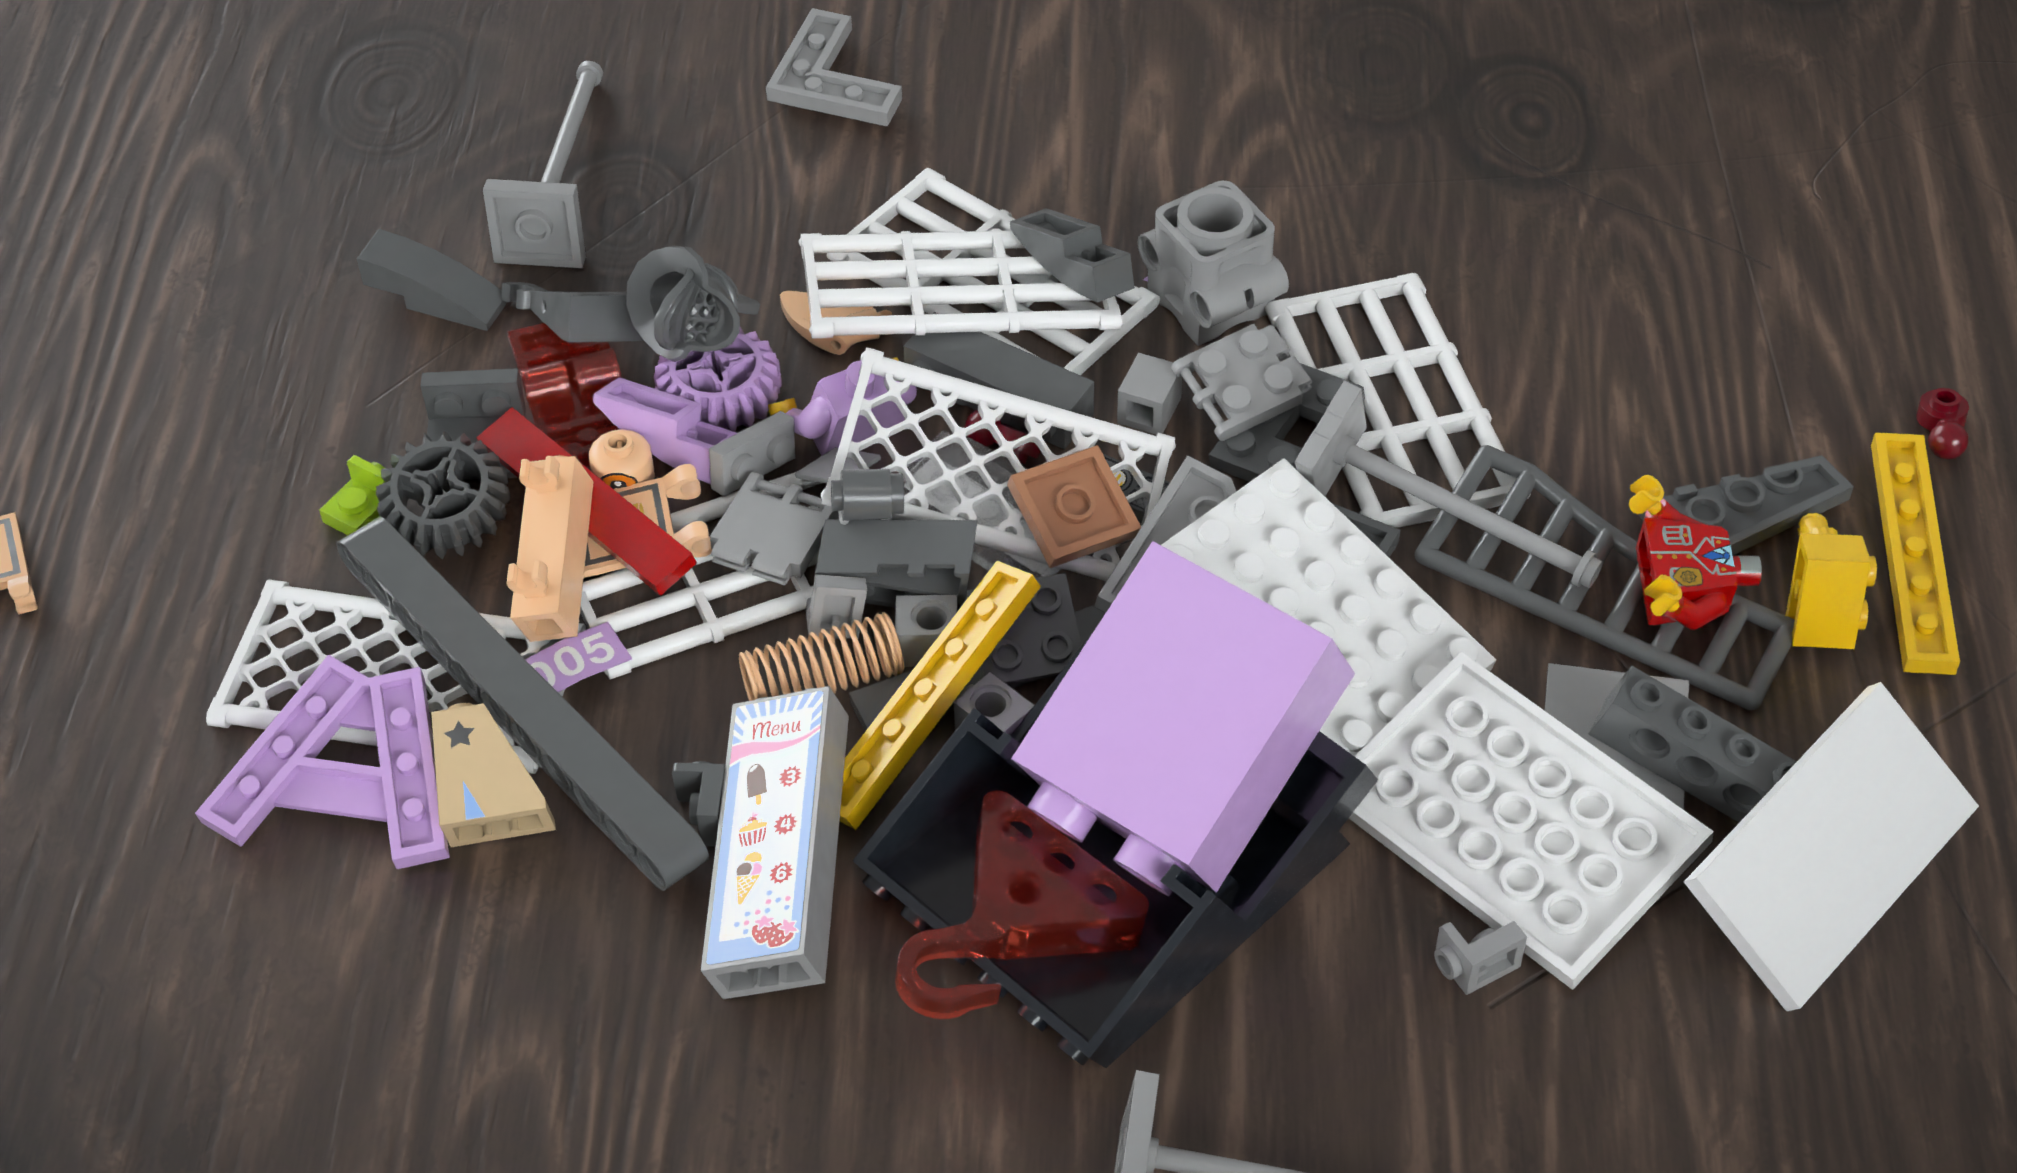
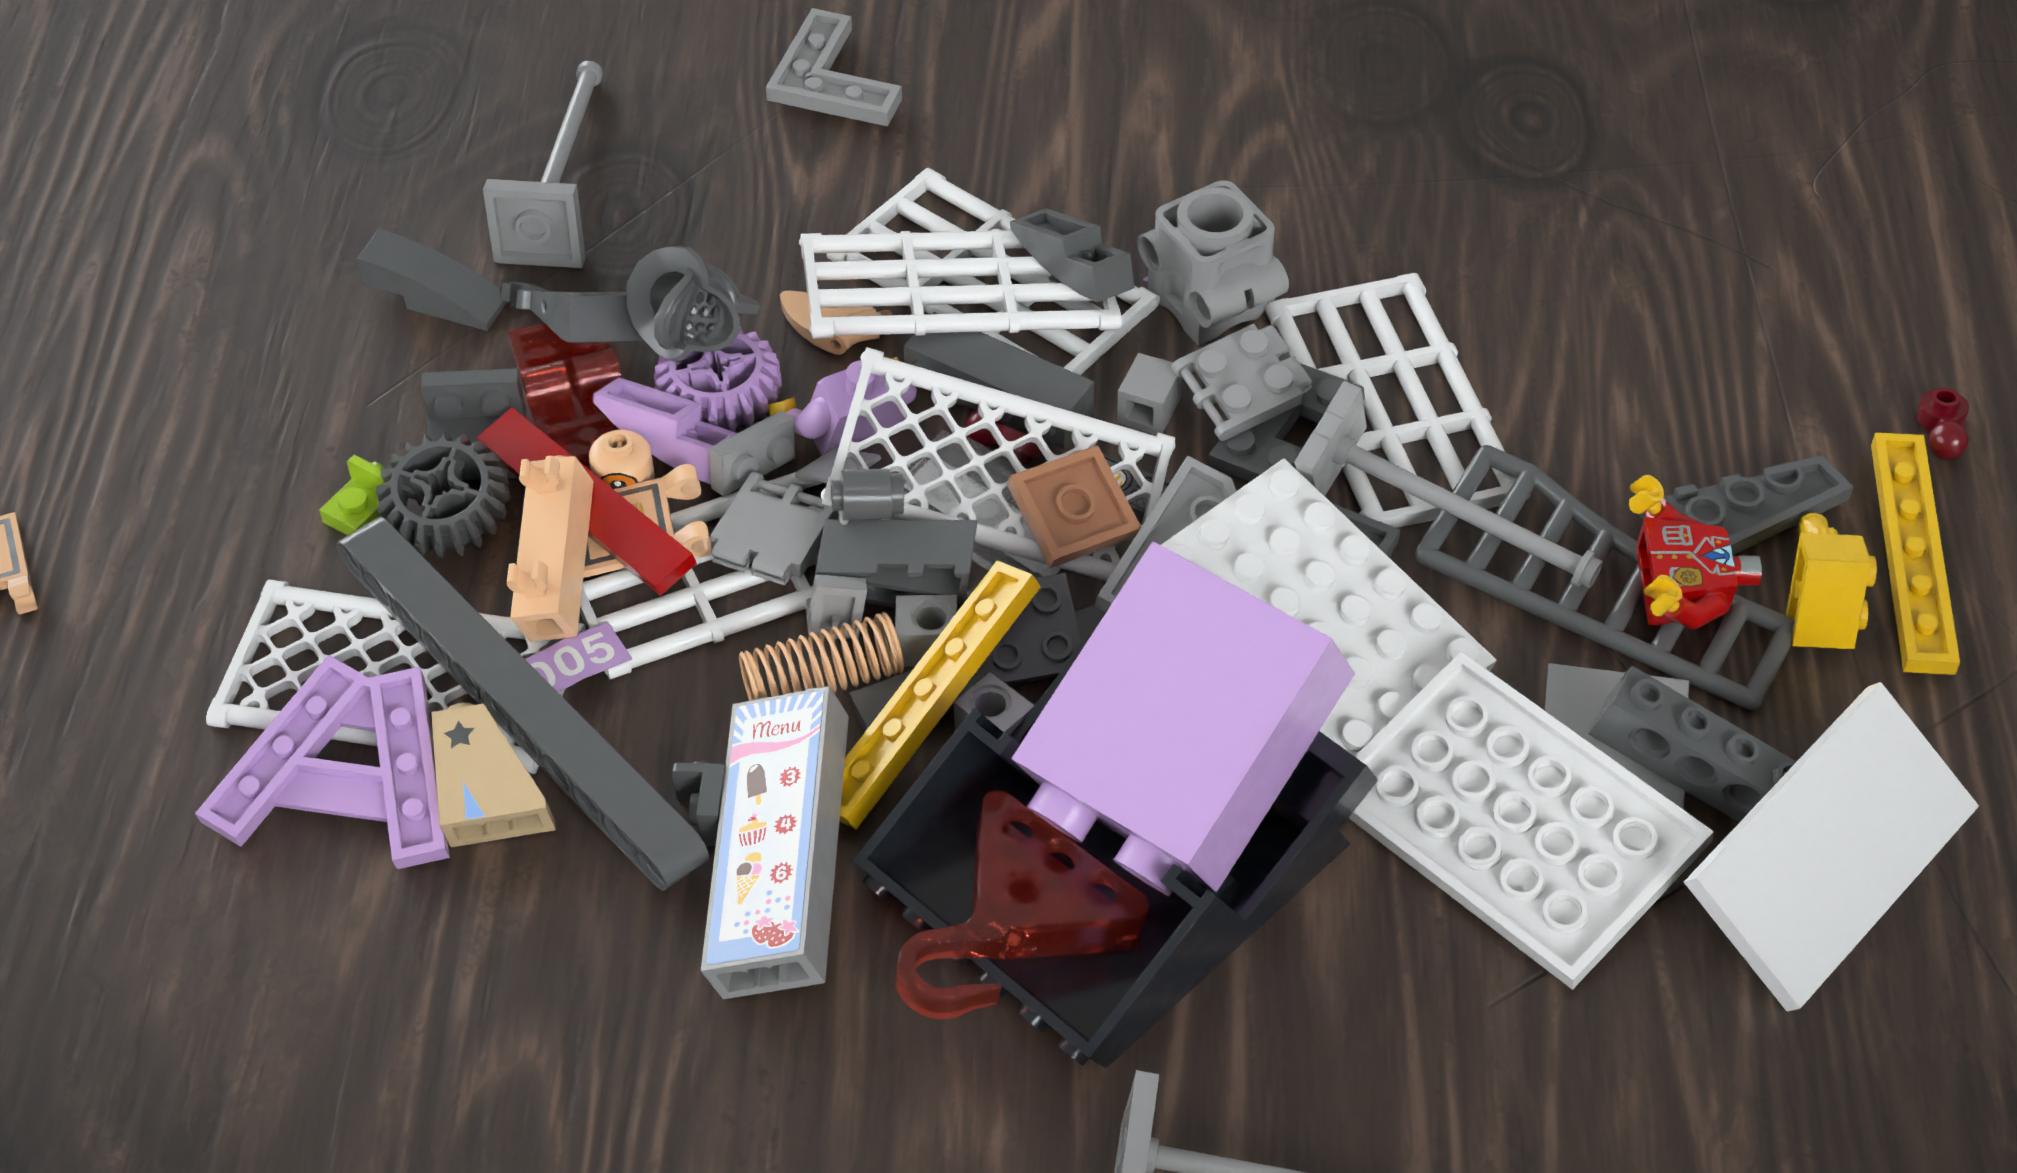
(1483, 959): light grey bracket -> none

